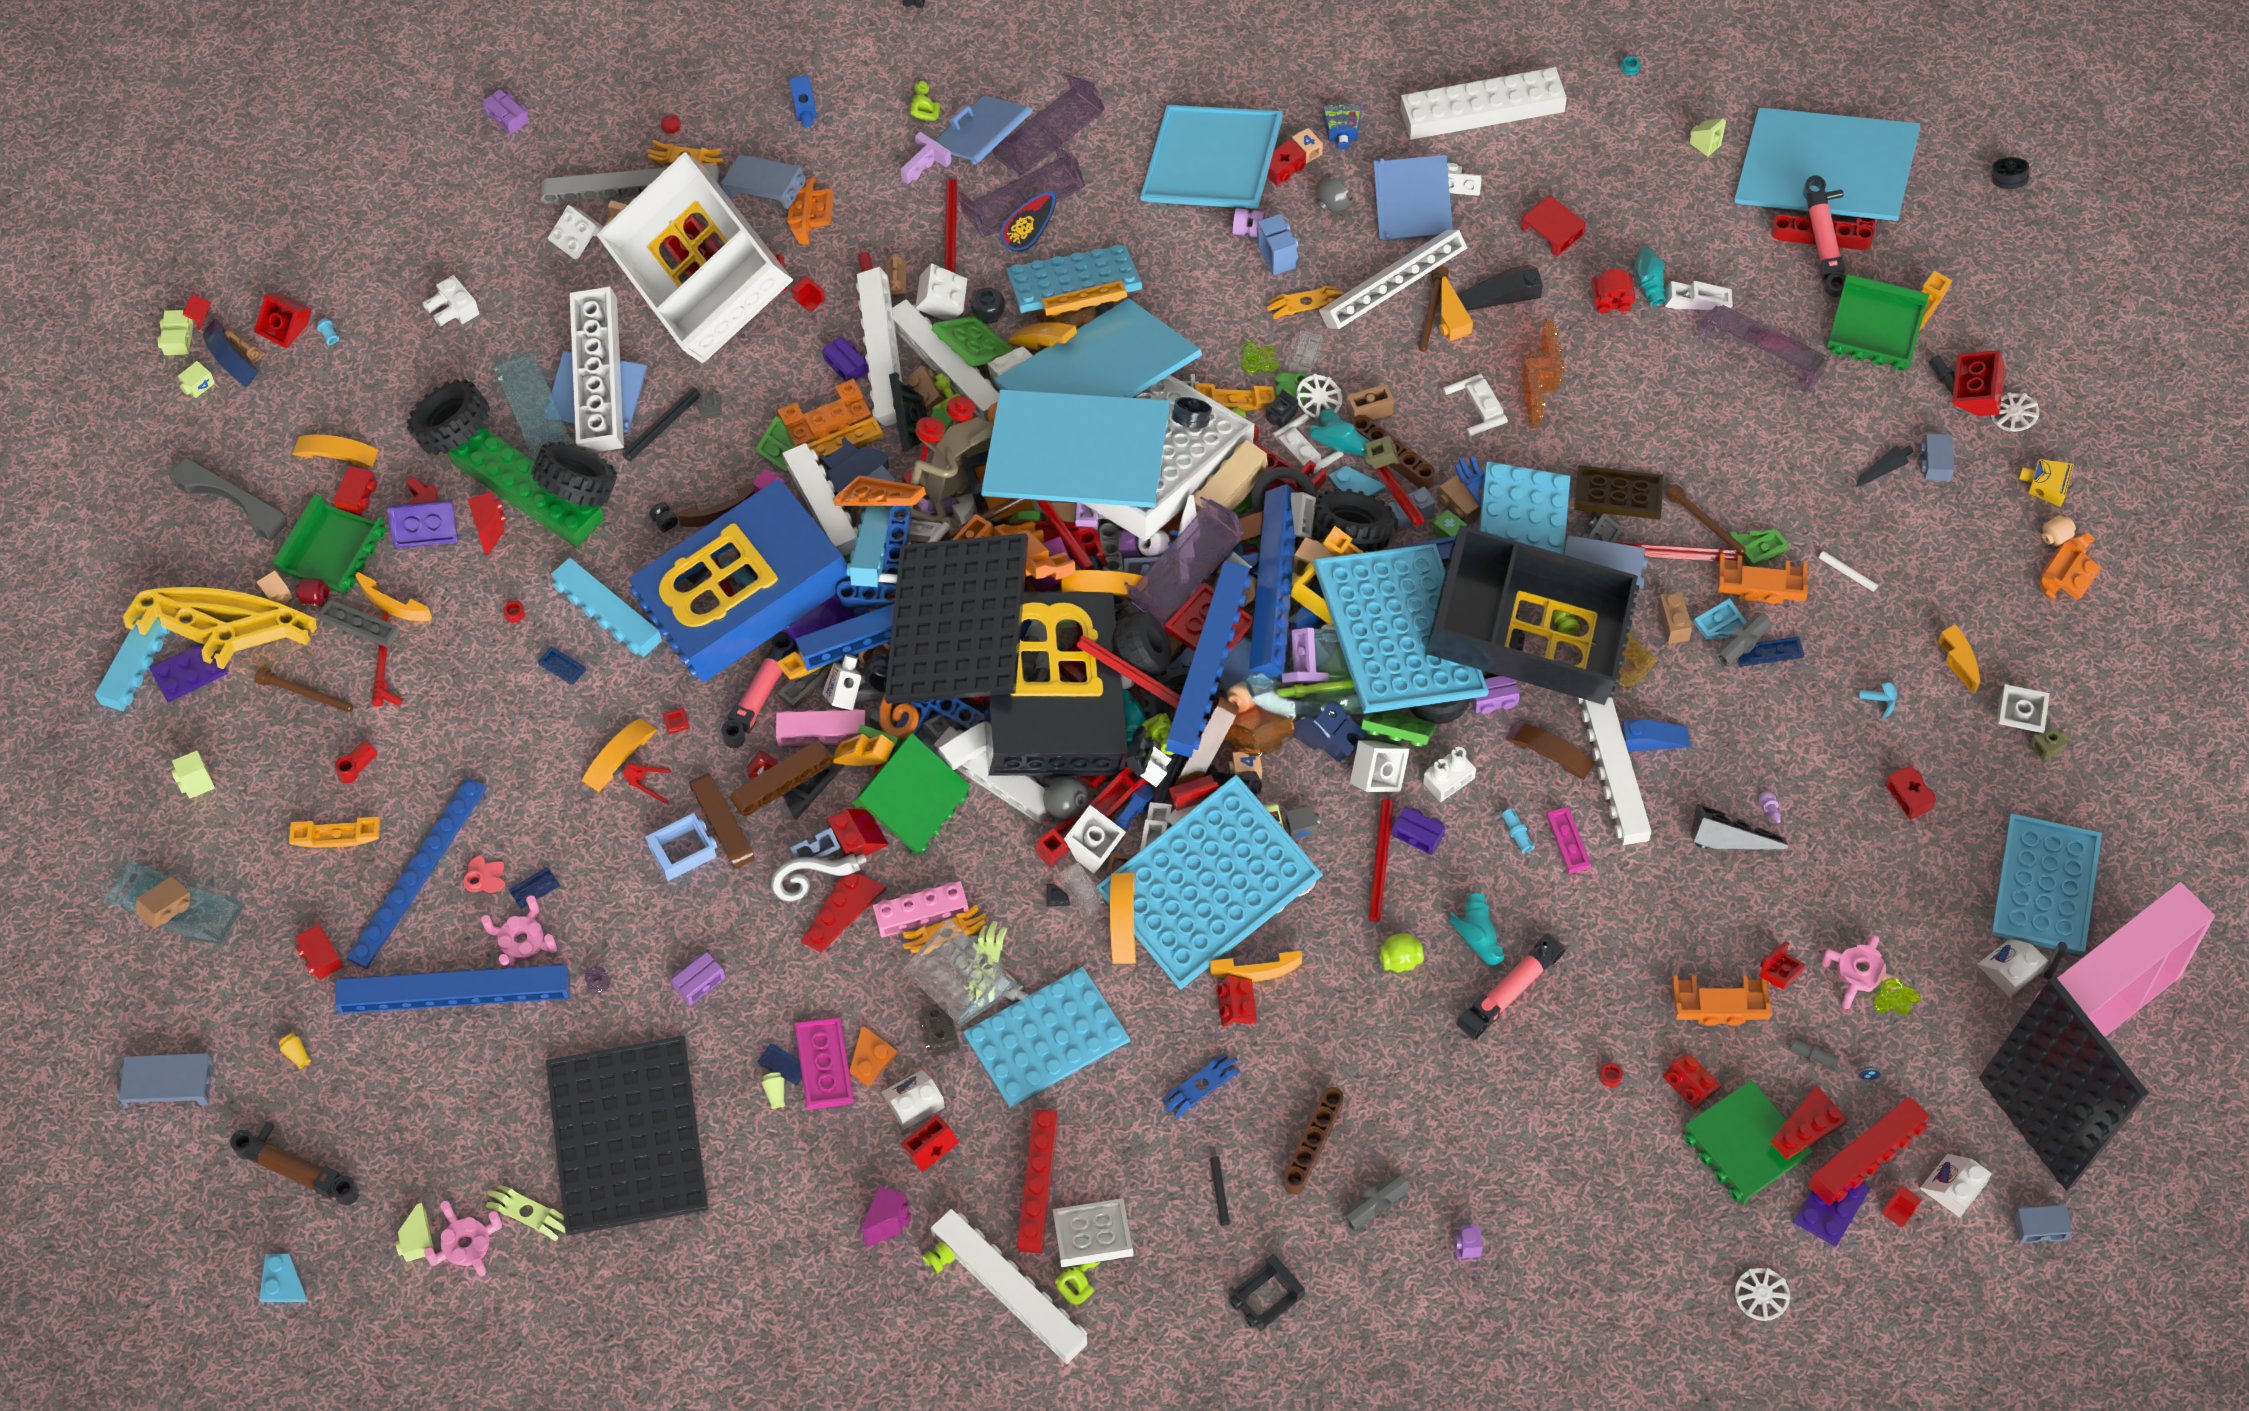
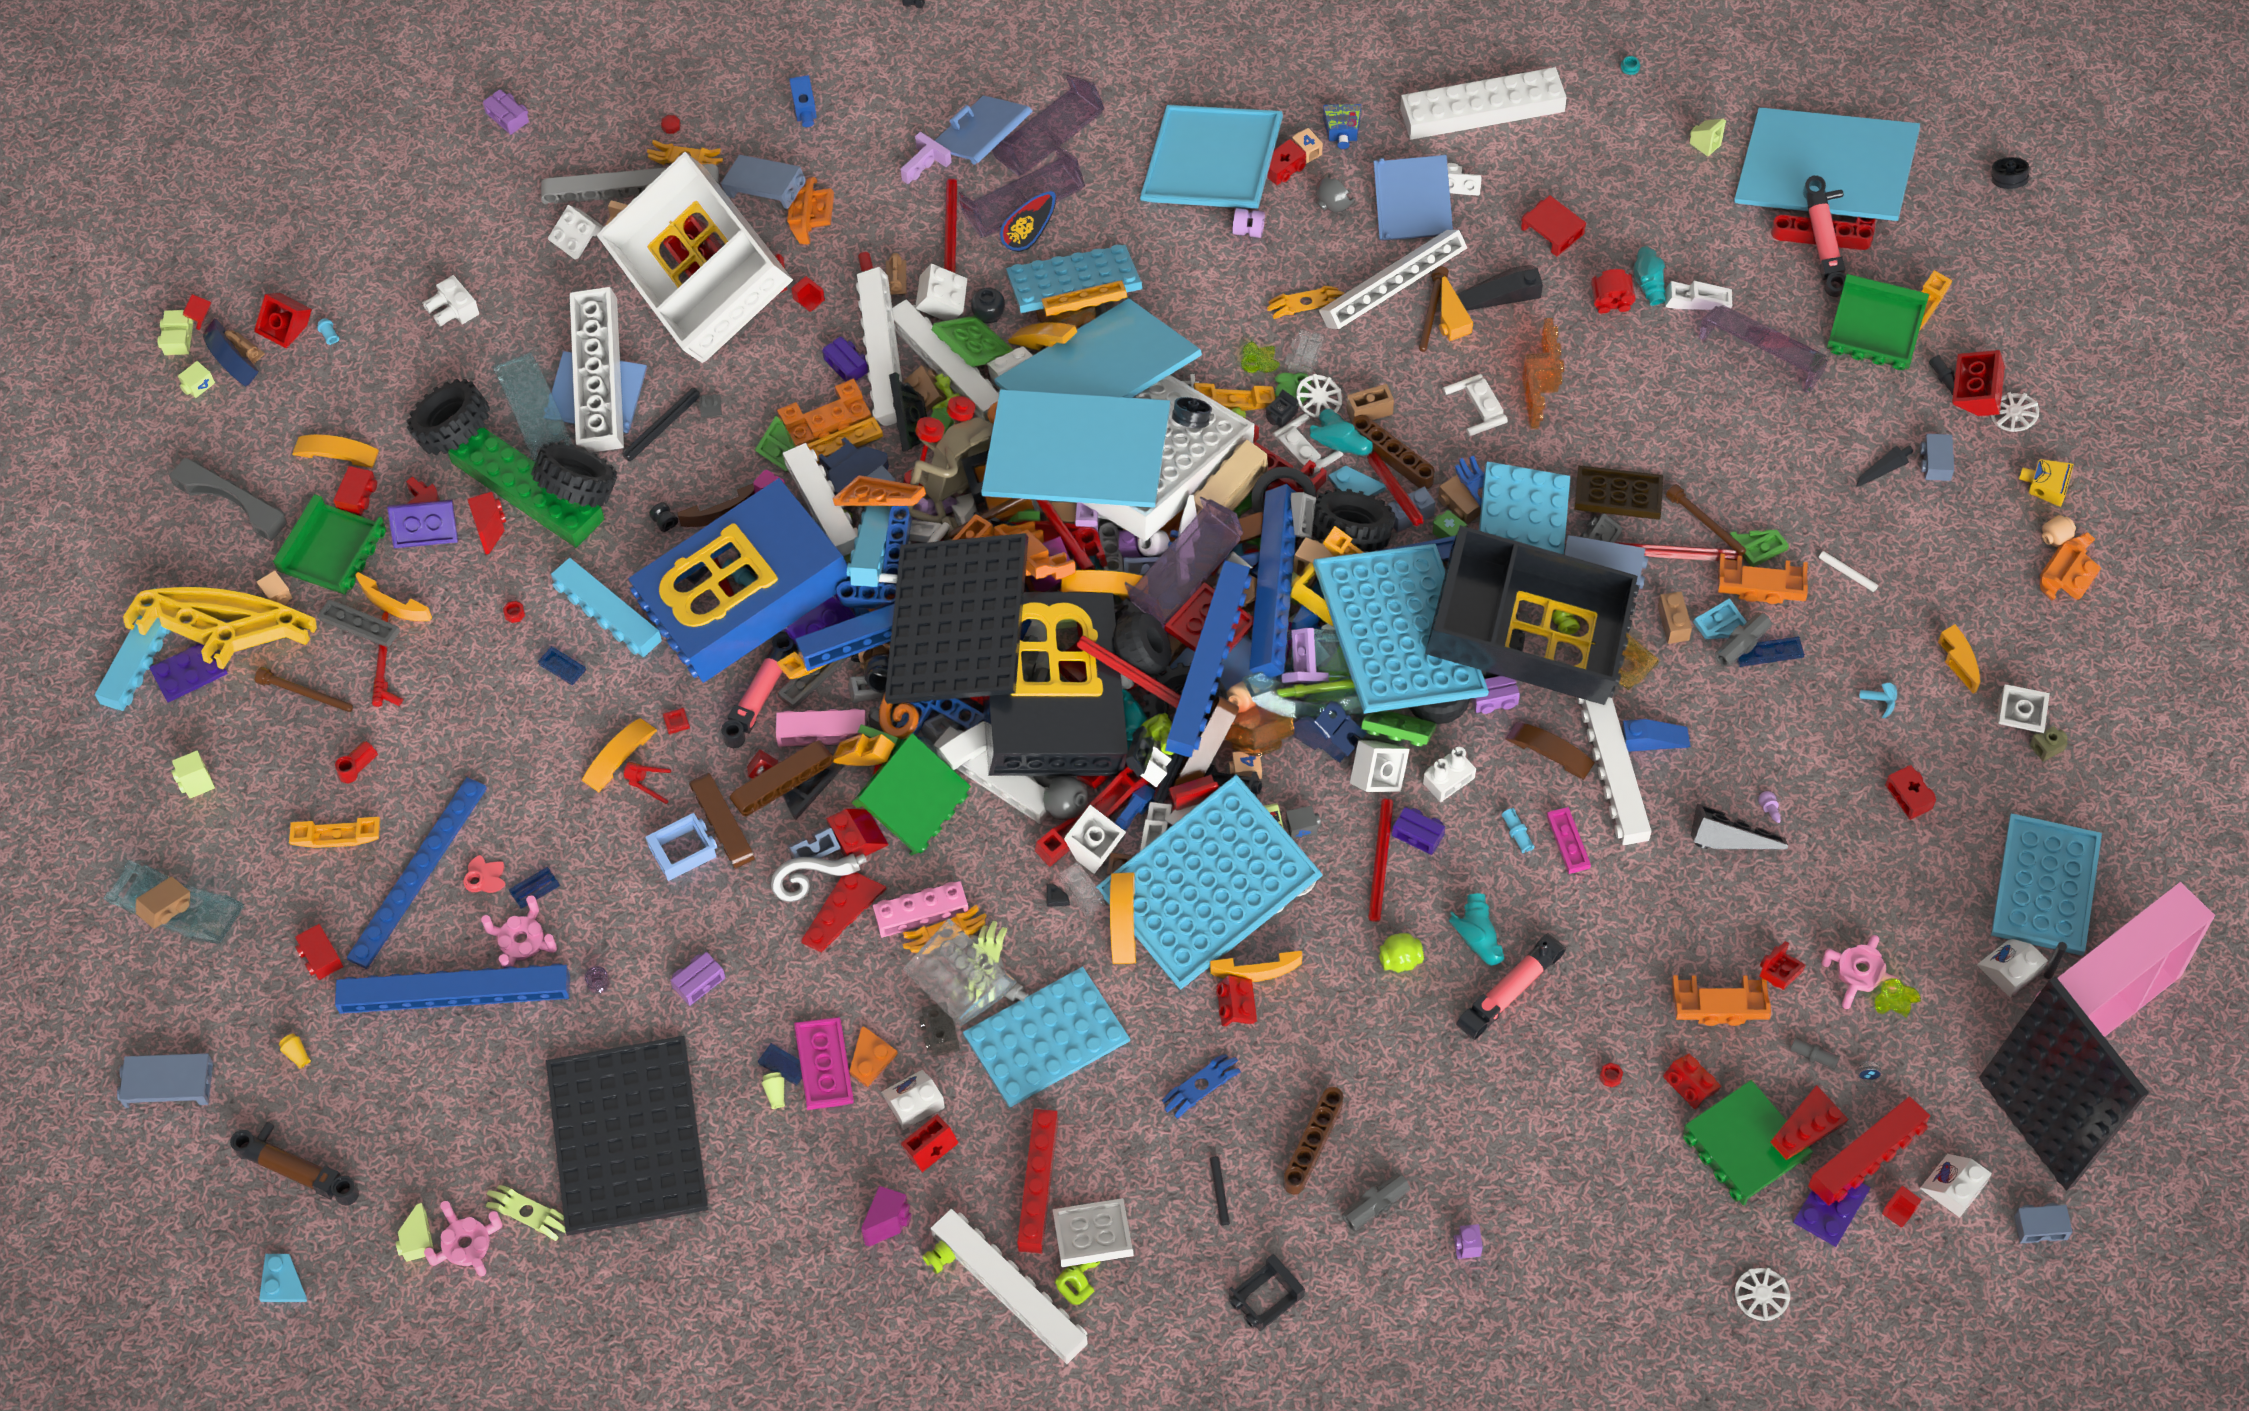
(312, 591): dark red head -> none
(843, 683): white torso -> none
(922, 105): lime piece -> none
(1277, 244): medium blue piece -> none
(1381, 452): olive brick -> none

